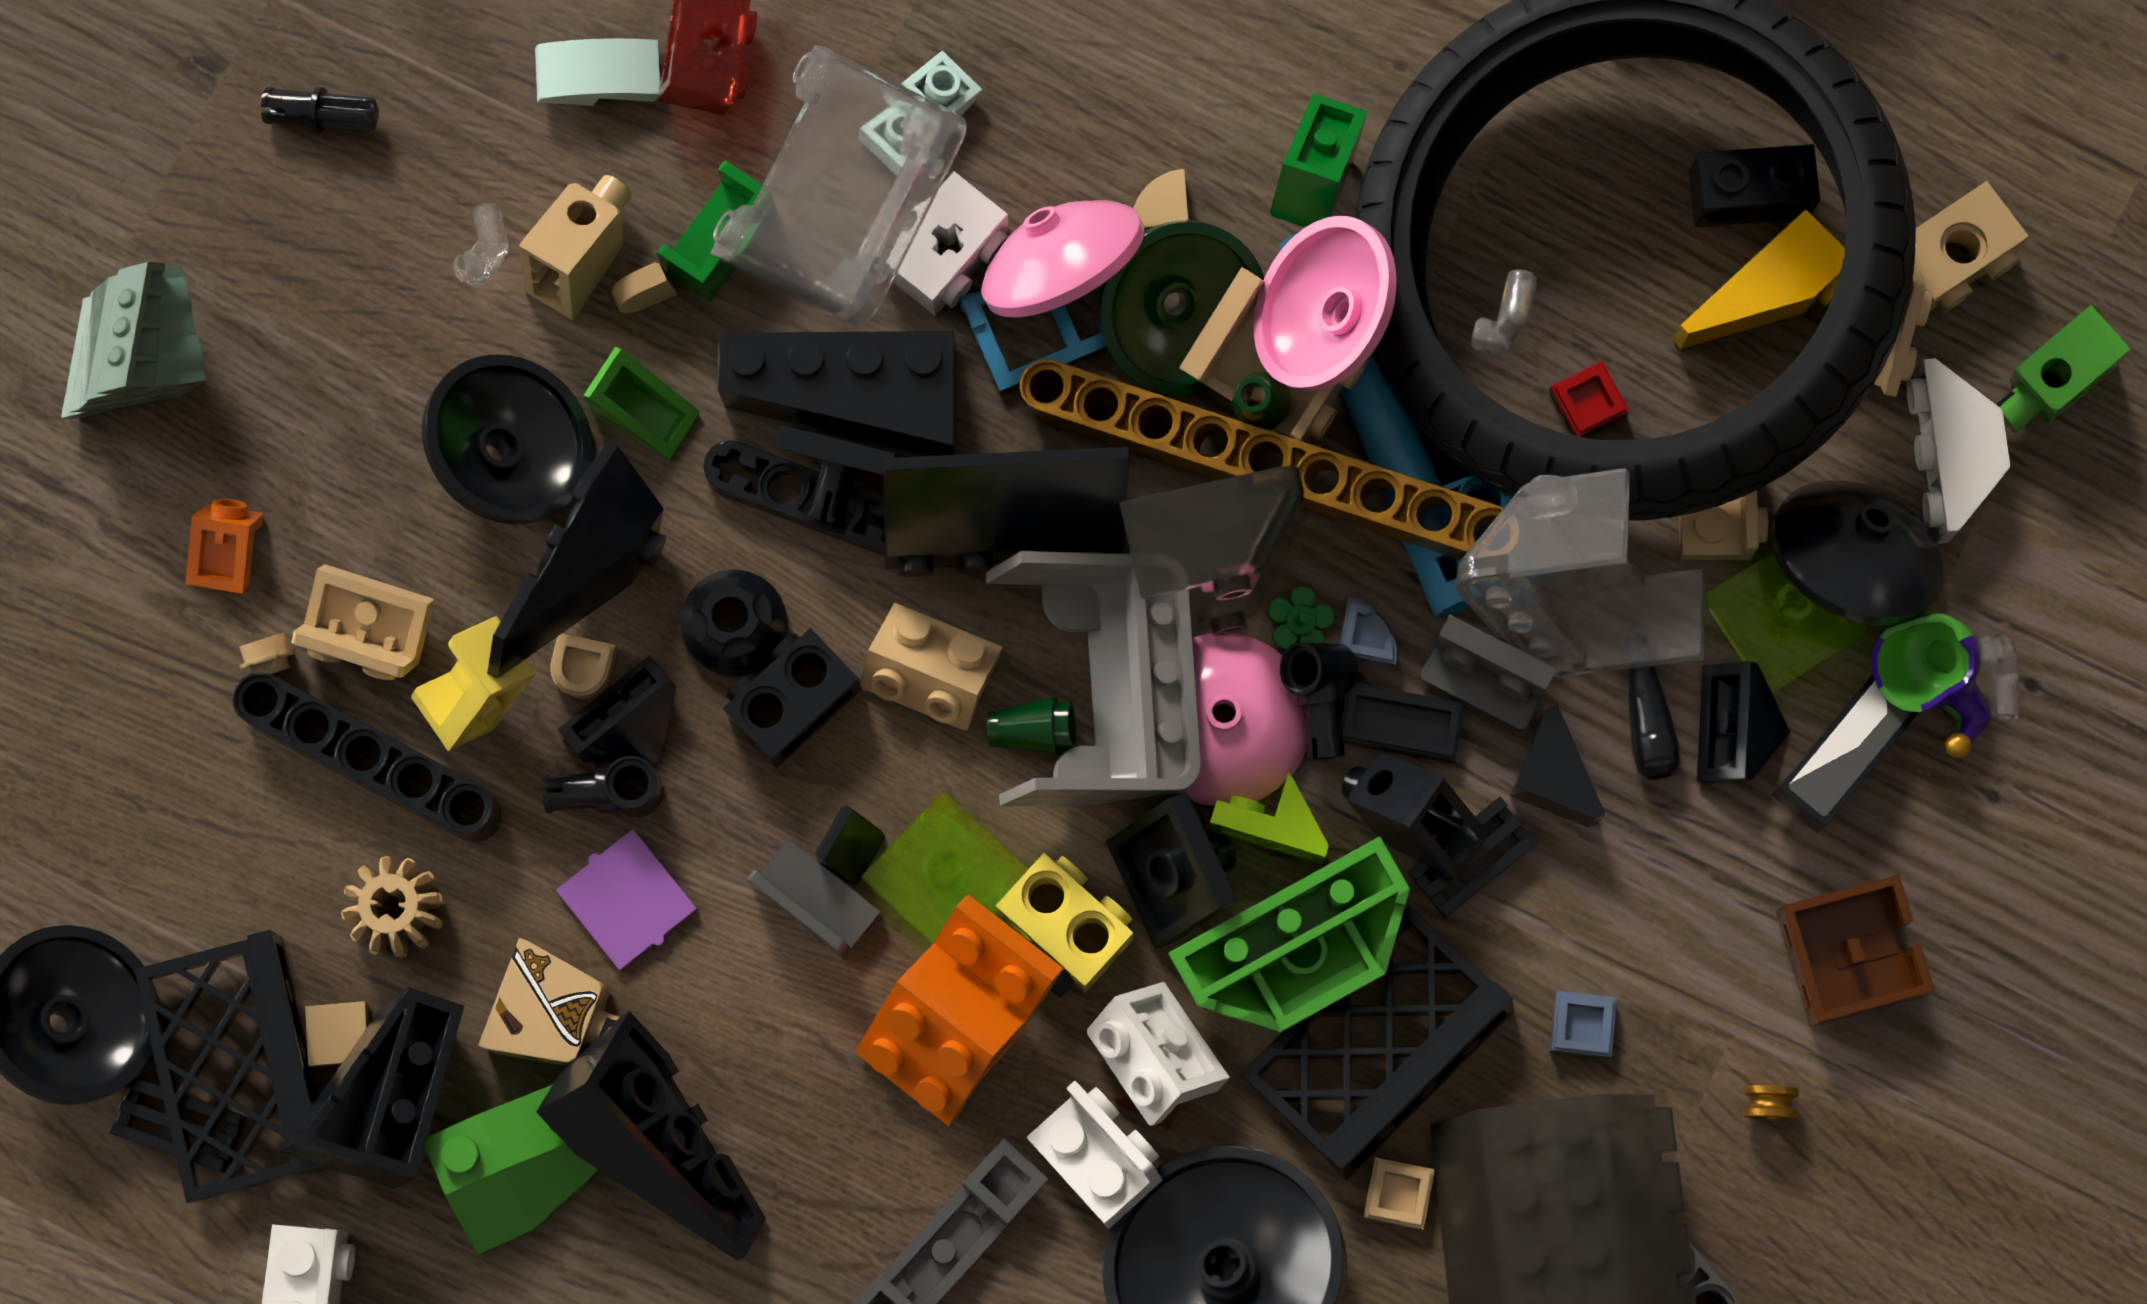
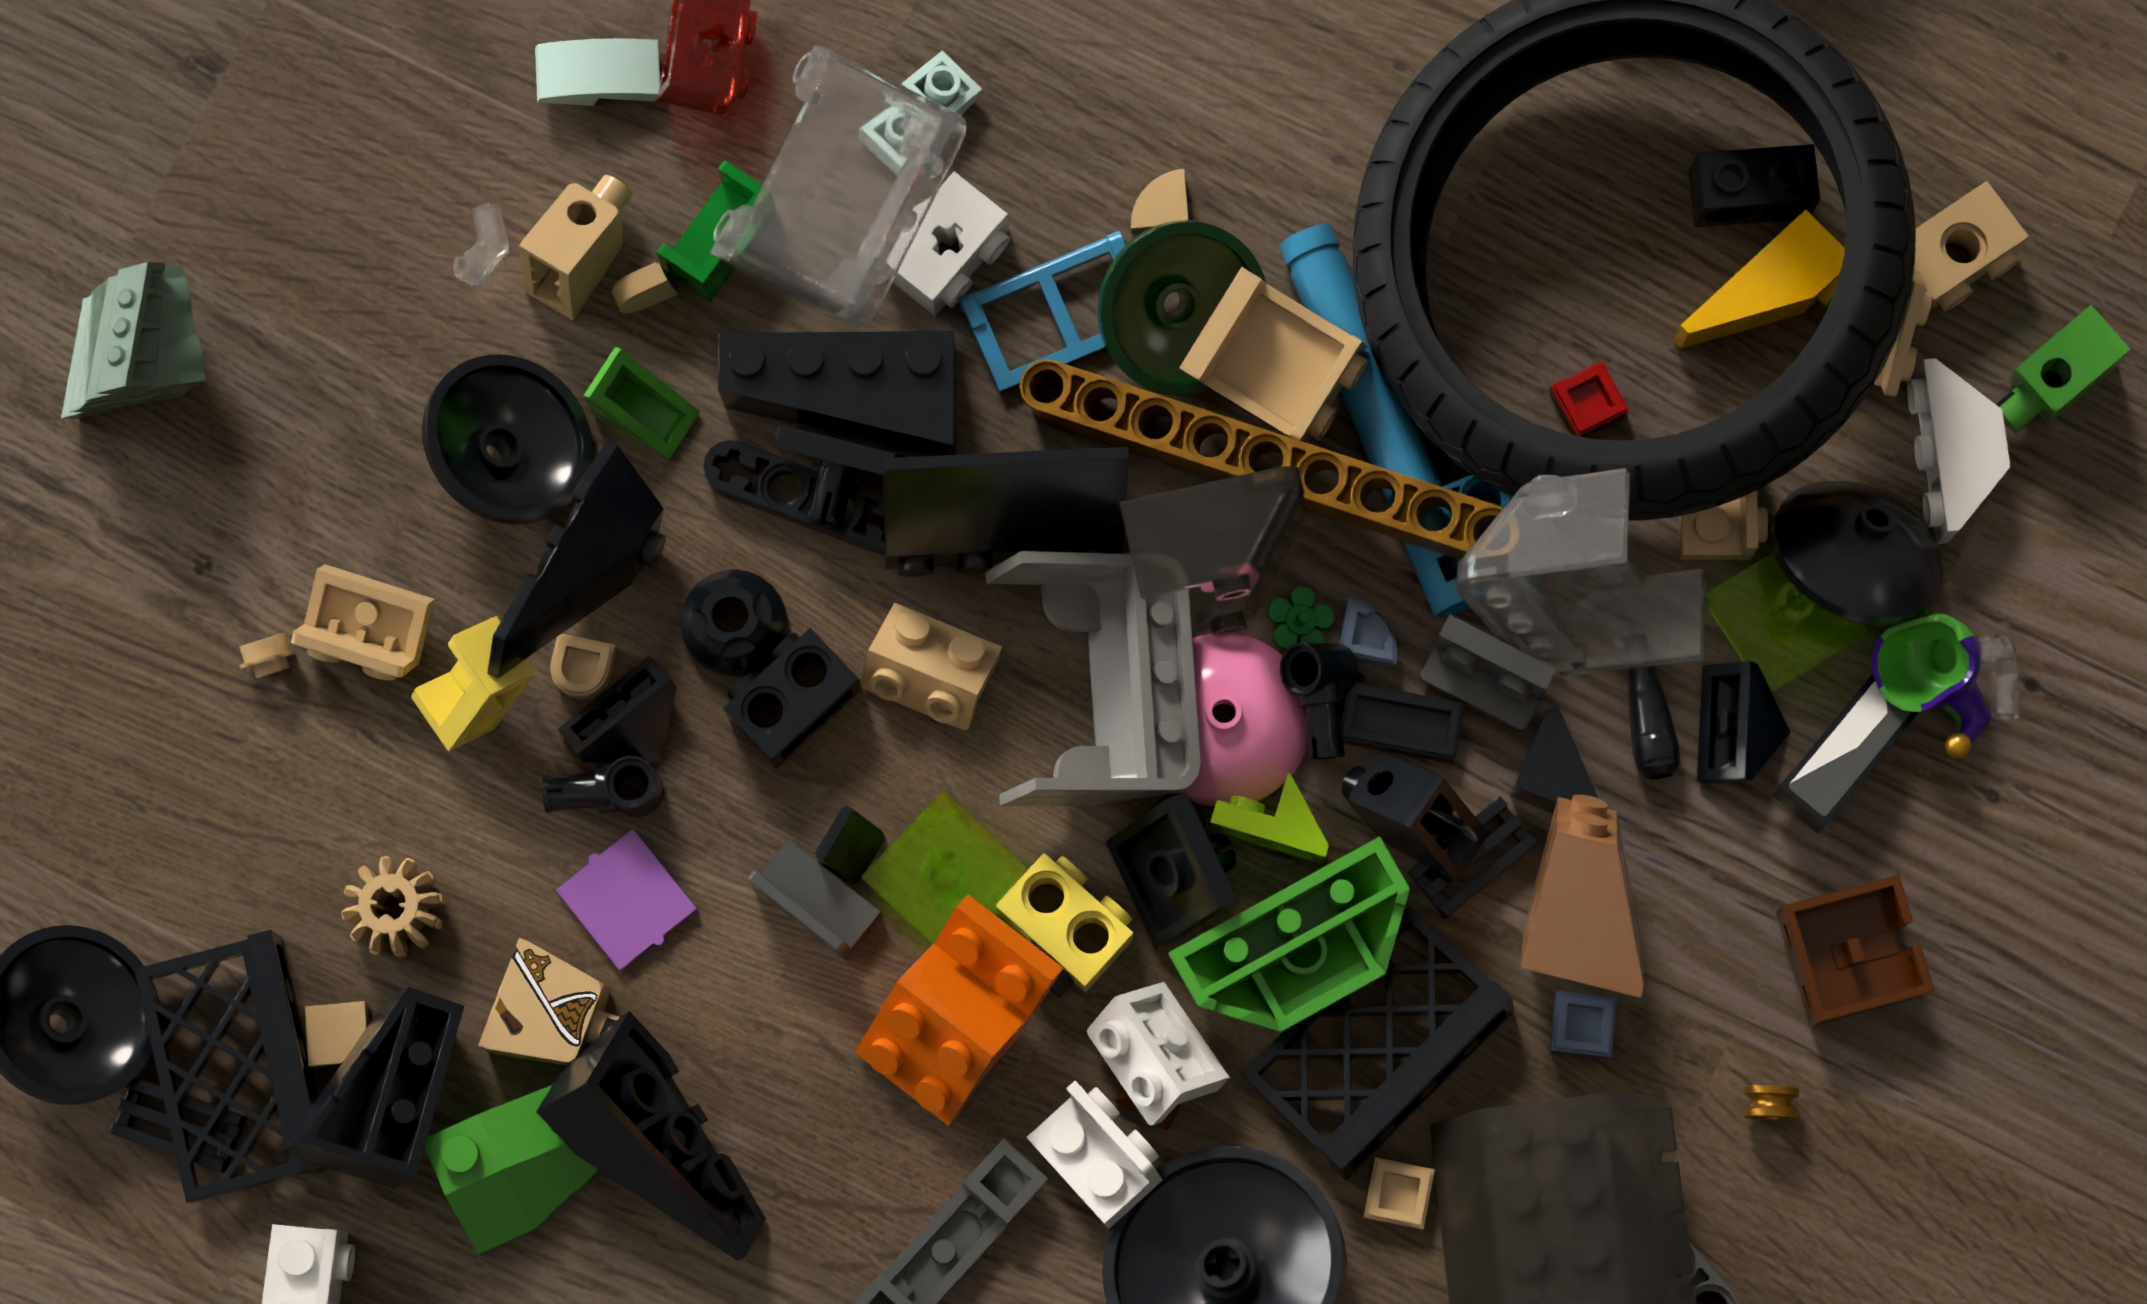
(222, 546): orange bracket -> none
(319, 109): black axle -> none
(347, 737): black beam -> none
(1034, 726): dark green cone -> none
(1060, 256): bright pink dish -> none
(1271, 410): dark green cone -> none
(1318, 161): green panel -> none
(1325, 303): bright pink dish -> none
(1512, 315): clear arm -> none
(1583, 902): none -> medium nougat slope

